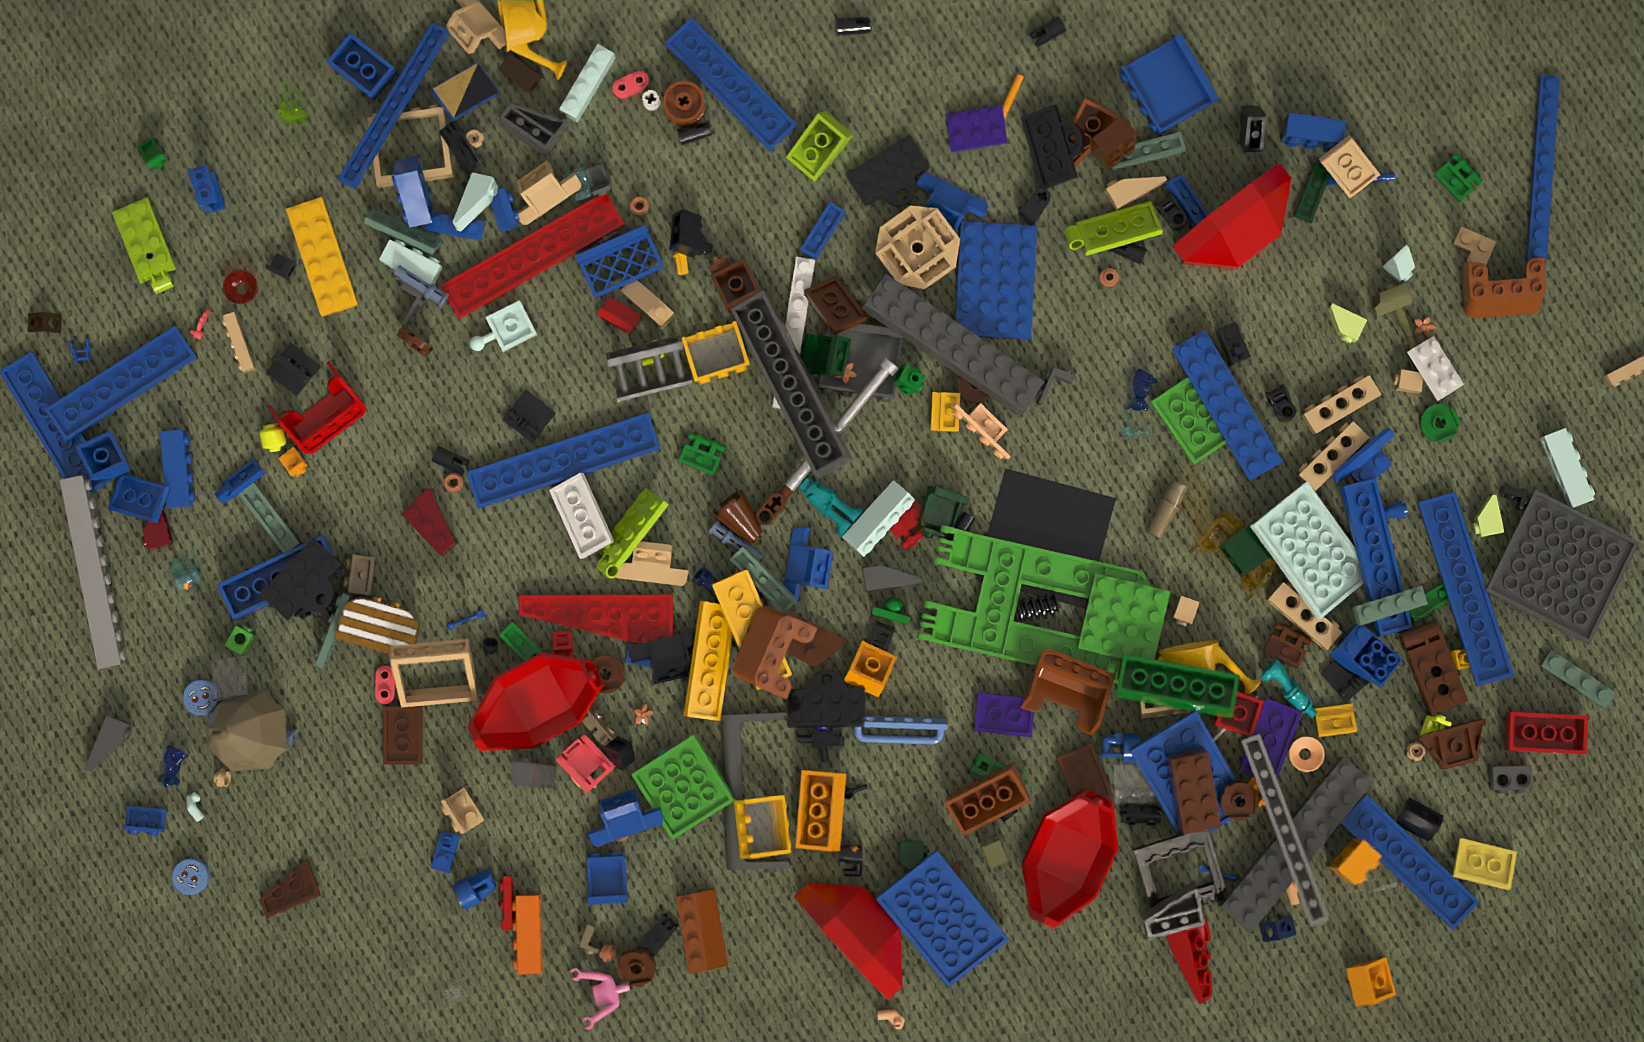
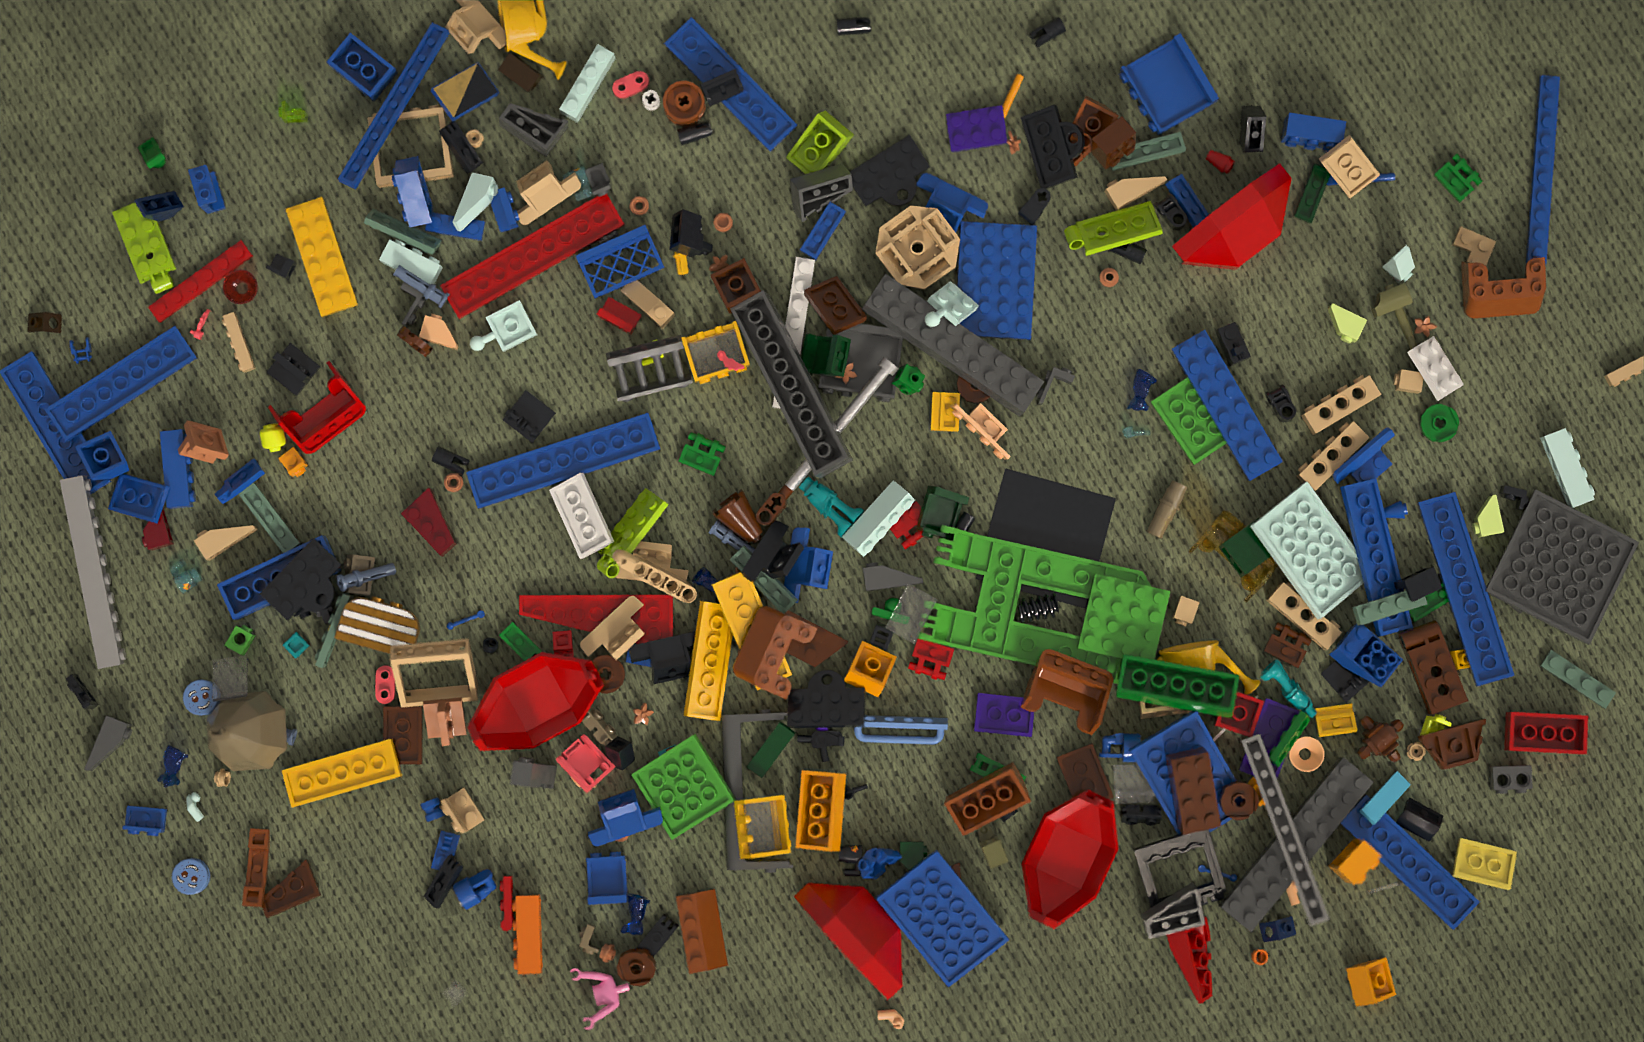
(81, 692): none -> black wing
(159, 206): none -> dark blue slope
(200, 281): none -> red plate
(203, 443): none -> nougat bracket
(216, 541): none -> tan slope
(257, 867): none -> dark orange slope
(296, 645): none -> teal tile
(341, 773): none -> yellow plate
(357, 578): none -> sand blue pin
(432, 809): none -> blue wheel
(437, 332): none -> light nougat slope
(443, 881): none -> black hinge
(445, 719): none -> nougat bracket
(617, 631): none -> tan plate
(629, 561): none -> tan piece
(637, 910): none -> clear blue animal
(722, 87): none -> black hinge
(723, 222): none -> nougat plate
(729, 362): none -> coral piece
(771, 749): none -> dark green tile
(772, 555): none -> black plate
(819, 188): none -> dark grey wedge
(874, 862): none -> blue cylinder
(911, 613): none -> clear piece
(933, 653): none -> red plate
(951, 304): none -> light aqua plate
(1013, 143): none -> nougat plant
(1220, 161): none -> red cone
(1262, 957): none -> orange hinge
(1289, 738): none -> green plate
(1380, 739): none -> reddish brown piece
(1384, 798): none -> medium azure tile
(1419, 583): none -> black panel

